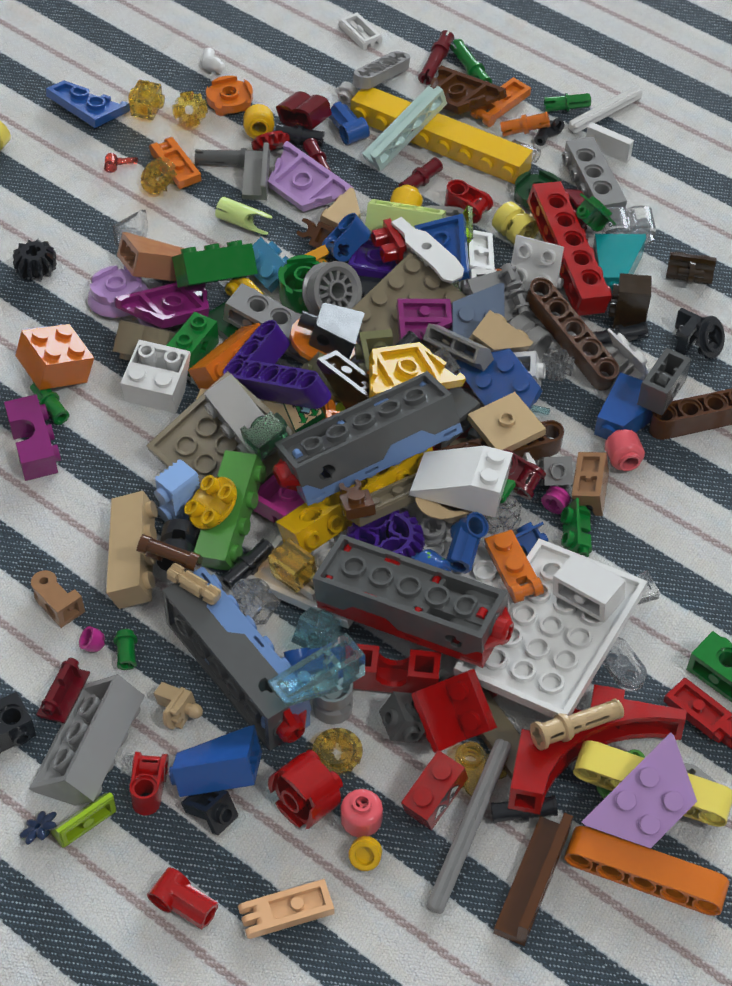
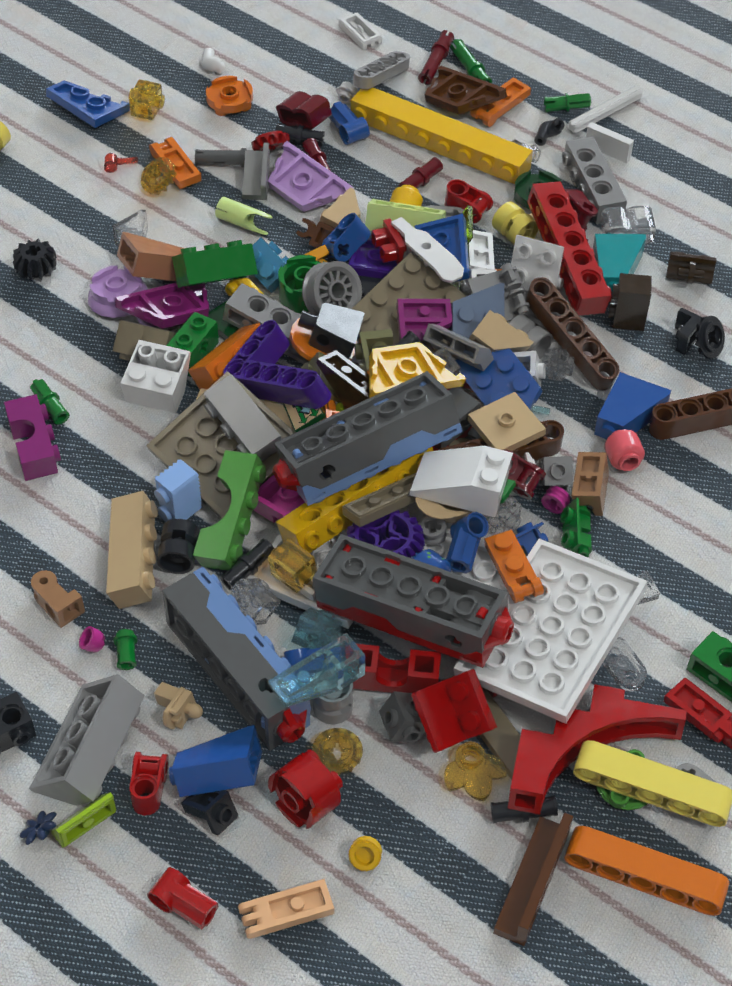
(54, 356): orange brick -> none
(63, 692): dark red hinge -> none
(158, 550): reddish brown plate -> none
(193, 584): tan axle -> none
(195, 102): clear yellow brick -> none
(211, 502): yellow dish -> none
(258, 120): yellow head -> none
(264, 433): clear green brick -> none
(355, 501): reddish brown plate -> none
(361, 813): coral head -> none
(405, 127): light aqua fence -> none
(434, 790): red brick -> none
(468, 826): light grey axle -> none
(525, 124): orange pin -> none
(565, 726): tan pin -> none
(589, 587): white brick -> none
(594, 213): green hinge -> none
(629, 361): white hinge -> none
(630, 332): black pin -> none
(647, 798): lavender wing -> none
(664, 381): dark grey brick -> none

